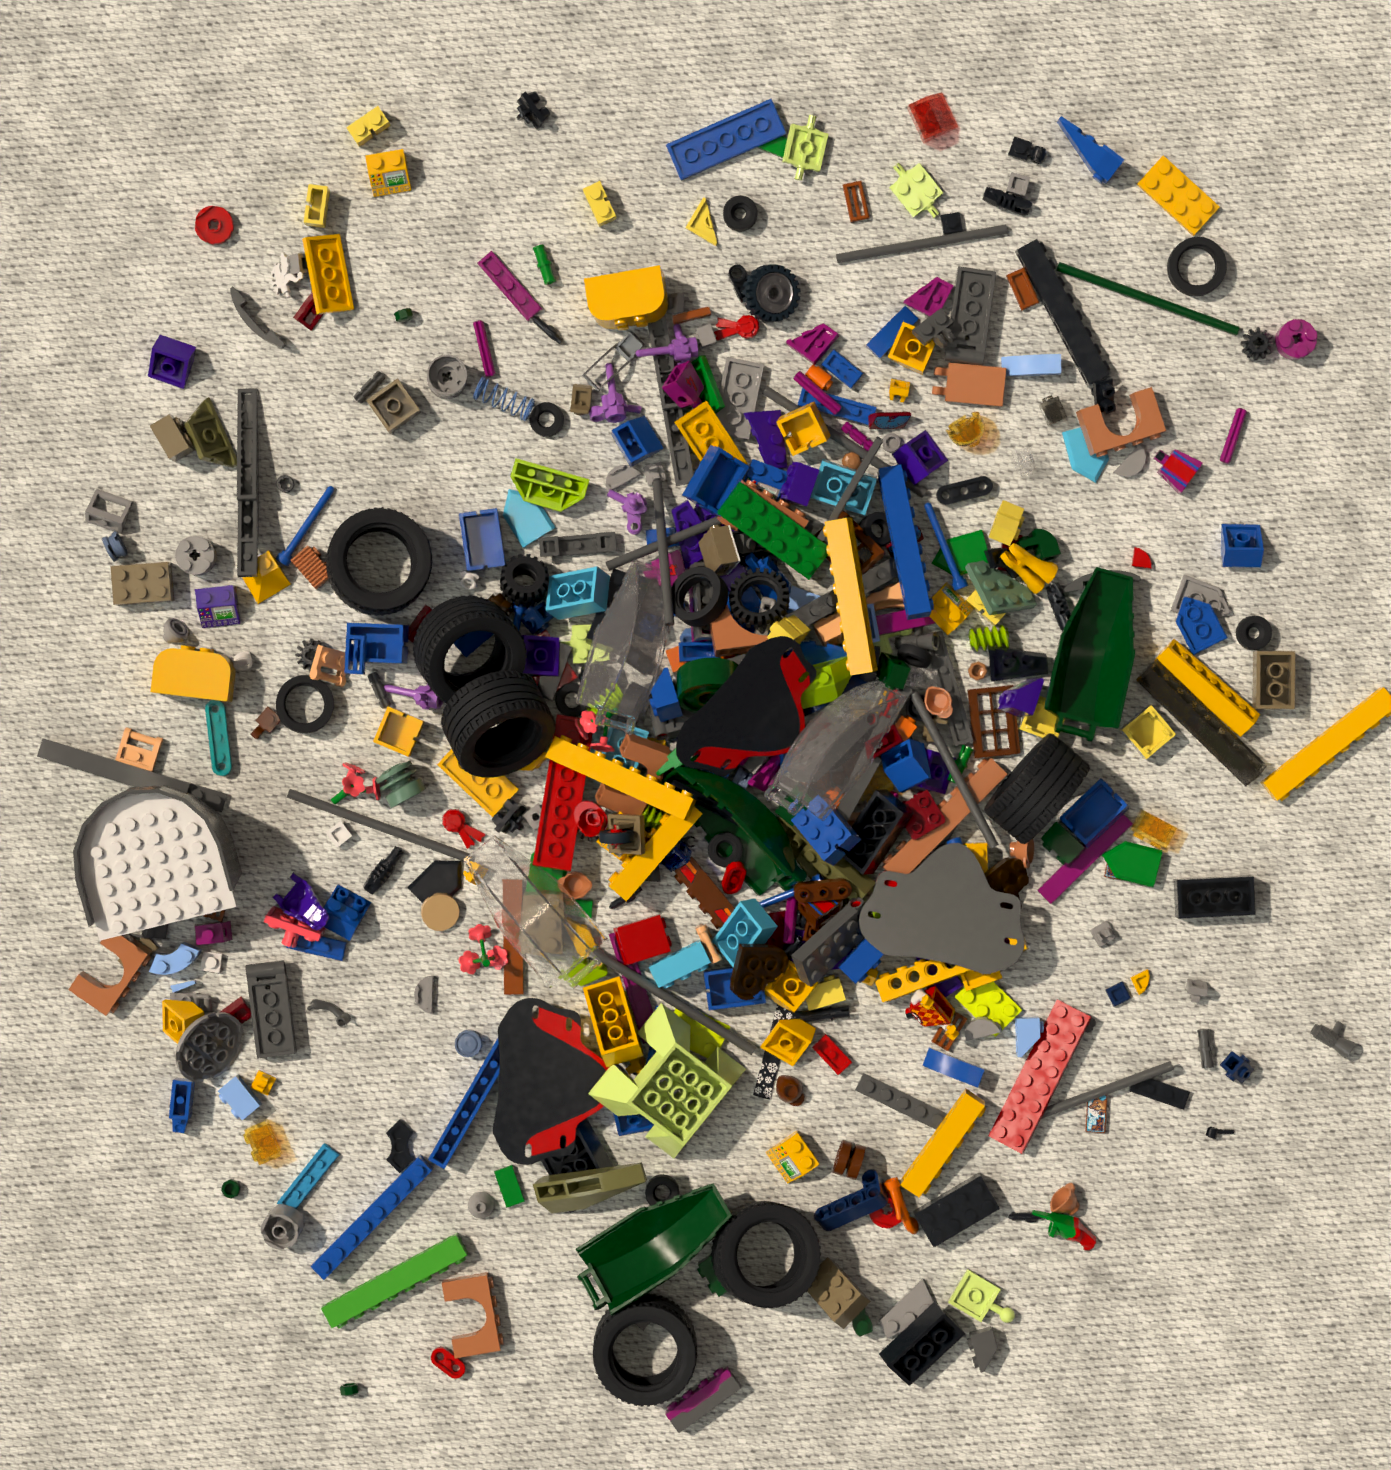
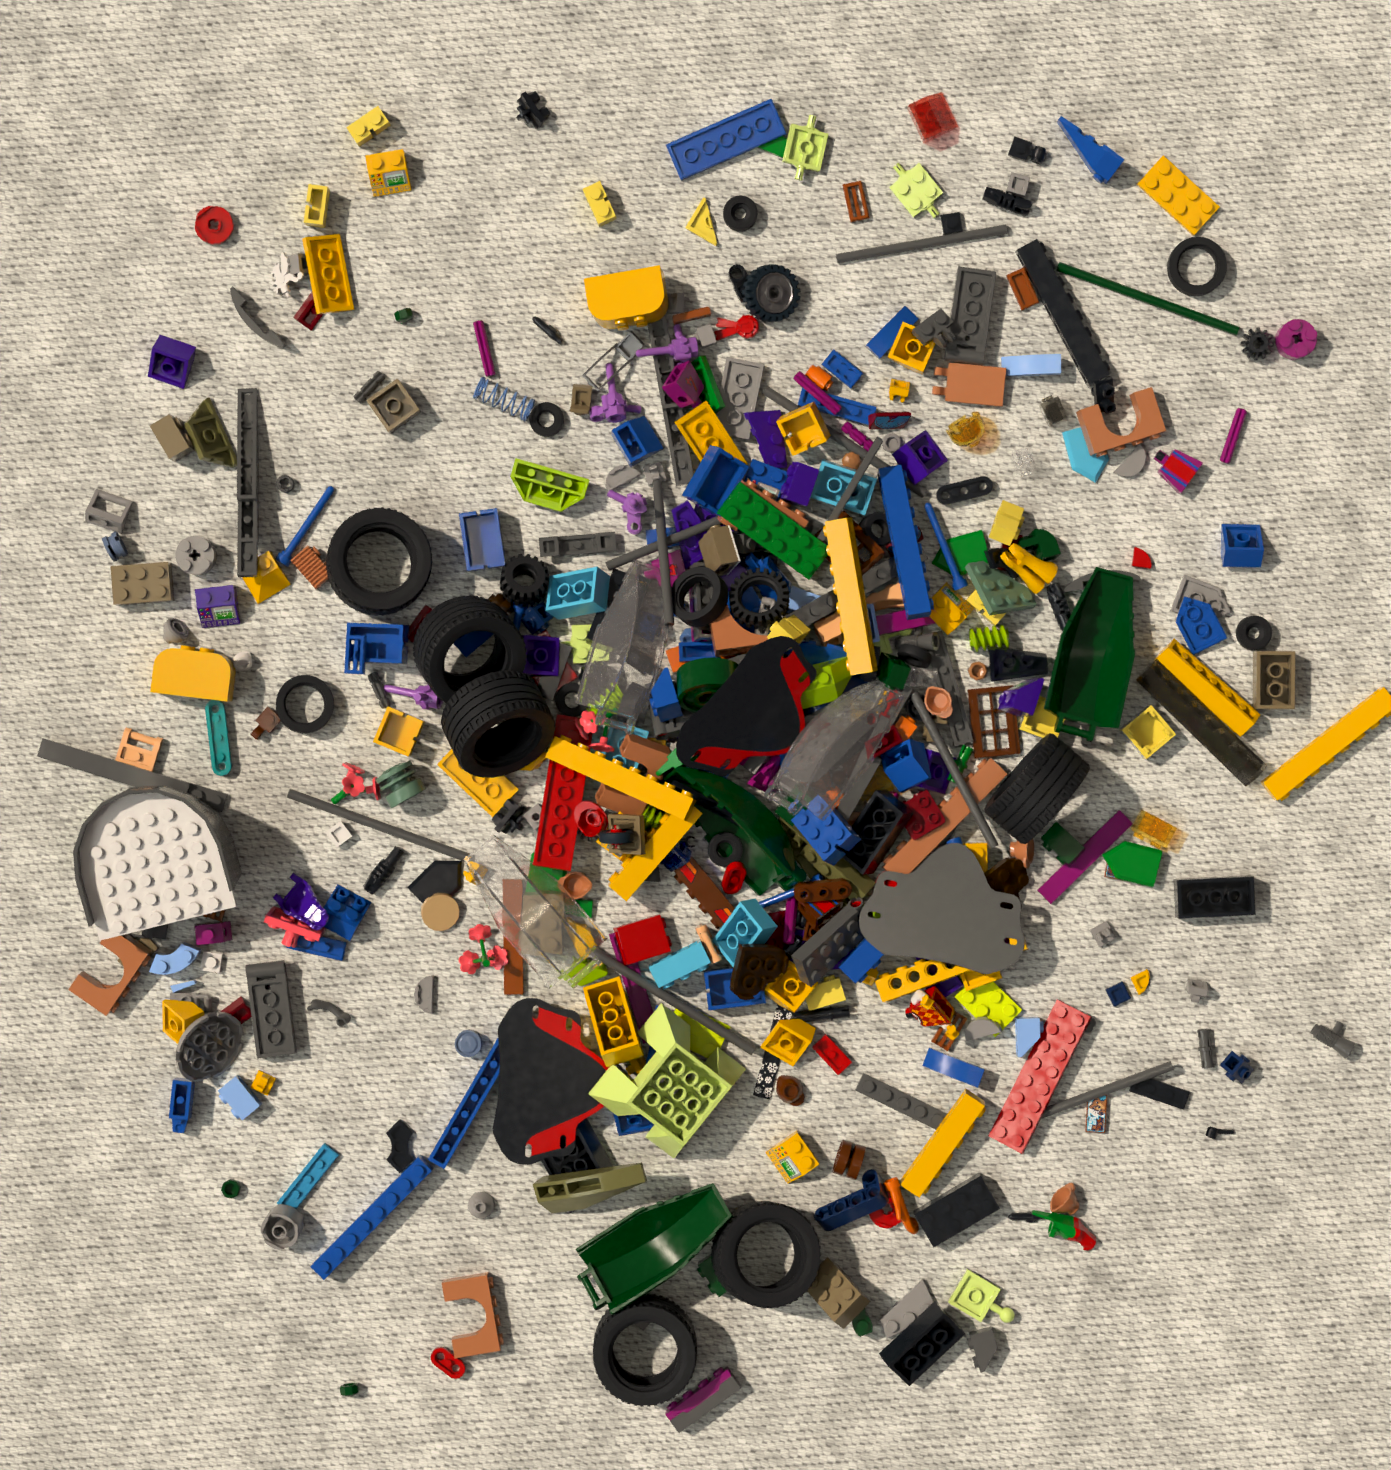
(262, 1142): clear yellow brick -> none
(307, 649): black gear -> none
(332, 659): light nougat plate -> none
(394, 1280): bright green brick -> none
(443, 366): light grey wheel -> none
(454, 821): red piece -> none
(469, 580): white plate -> none
(509, 286): magenta tile -> none
(509, 1186): green tile -> none
(526, 519): medium azure tile -> none
(544, 264): green pin -> none
(619, 901): black piece -> none
(657, 1180): black tyre -> none
(741, 778): sand blue wheel -> none
(814, 342): magenta wing -> none
(930, 297): magenta wing -> none
(1094, 813): blue piece -> none

